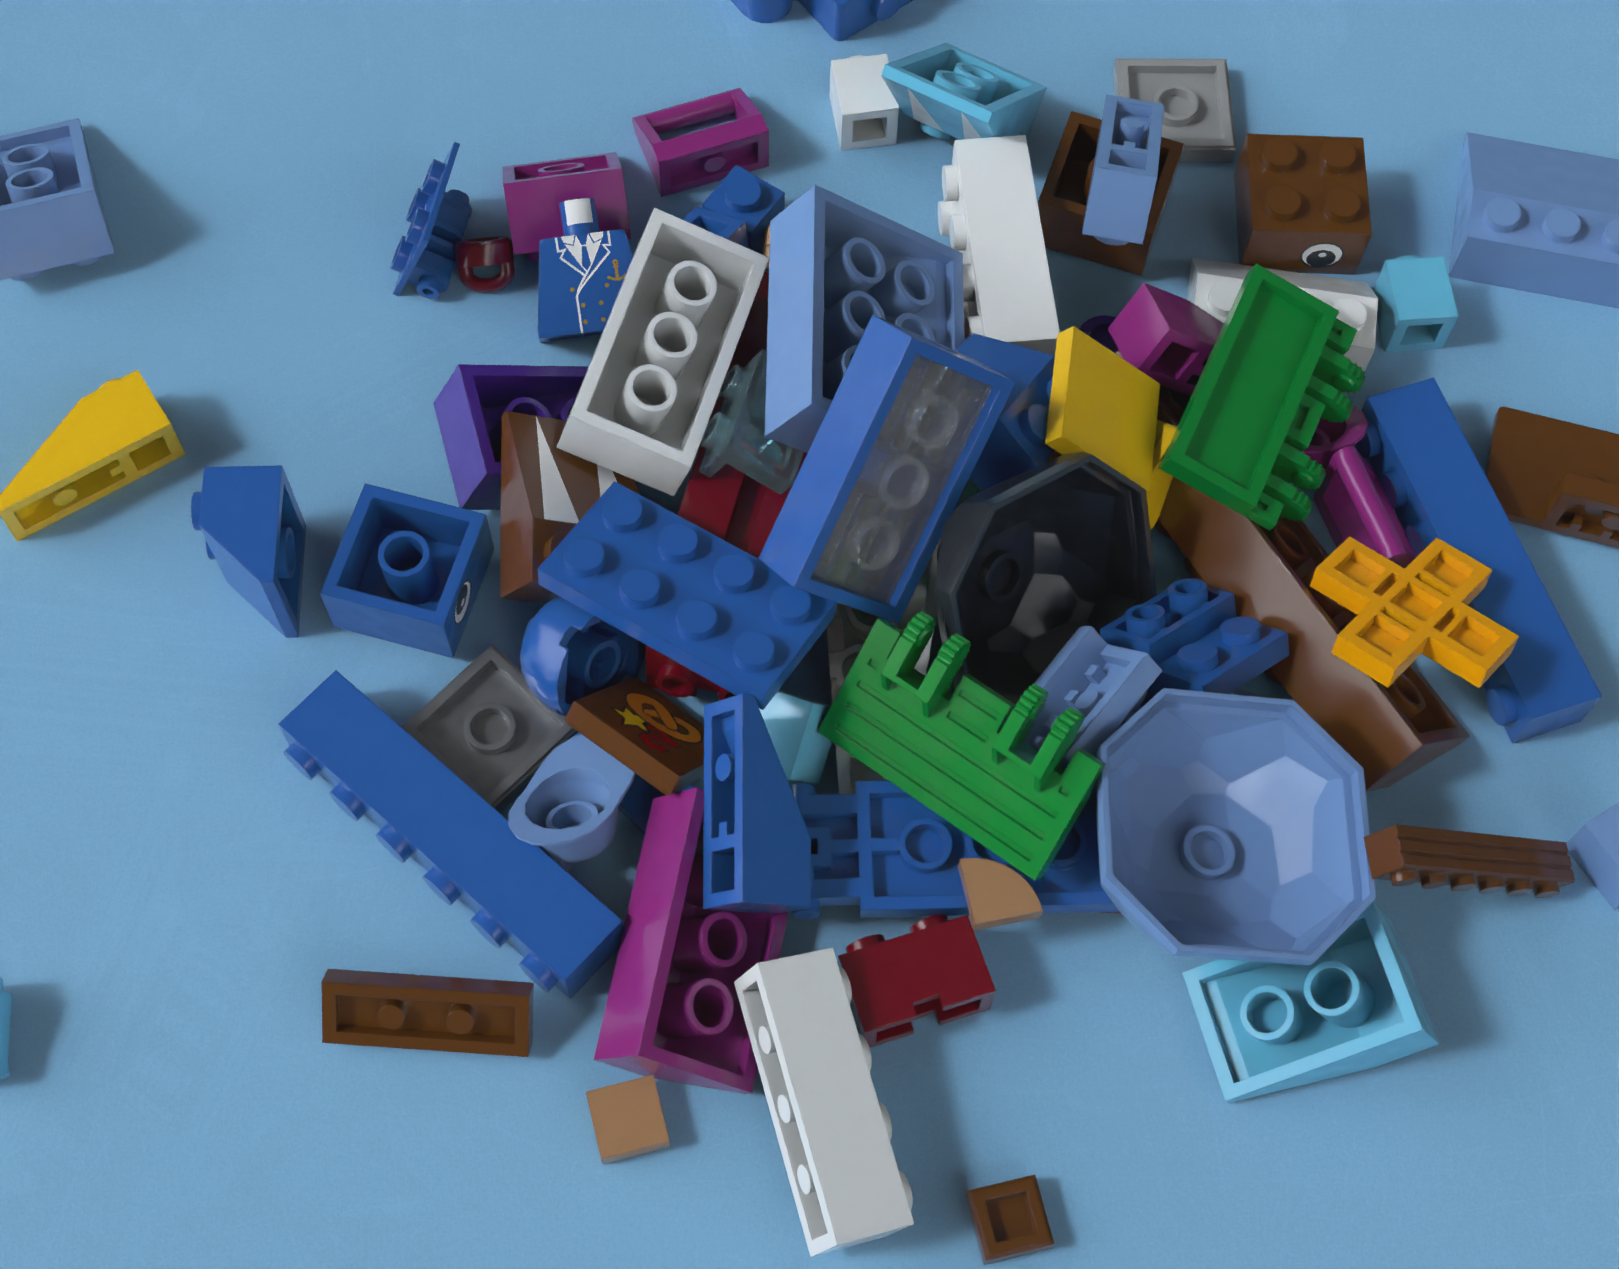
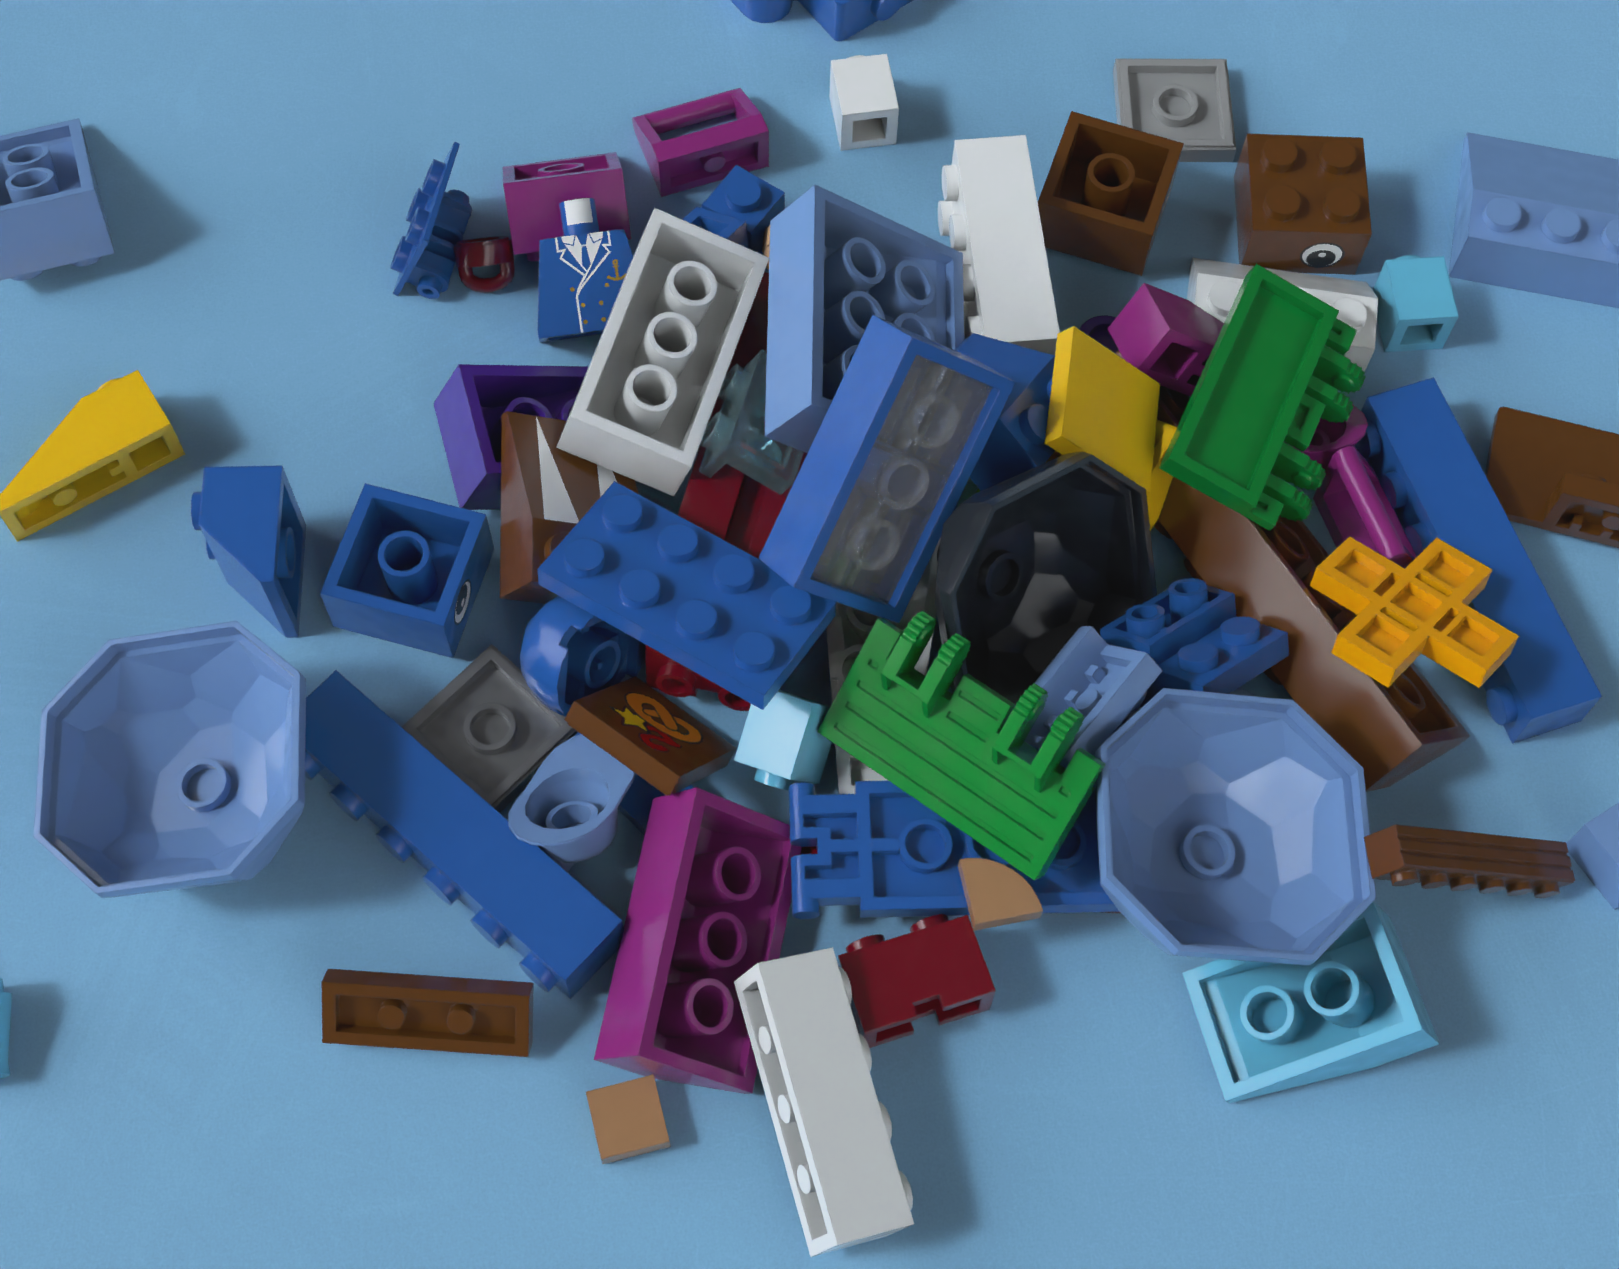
(172, 761): none -> medium blue rock
(752, 825): blue slope -> none
(963, 94): medium azure slope -> none
(1009, 1219): reddish brown tile -> none
(1124, 171): medium blue slope -> none

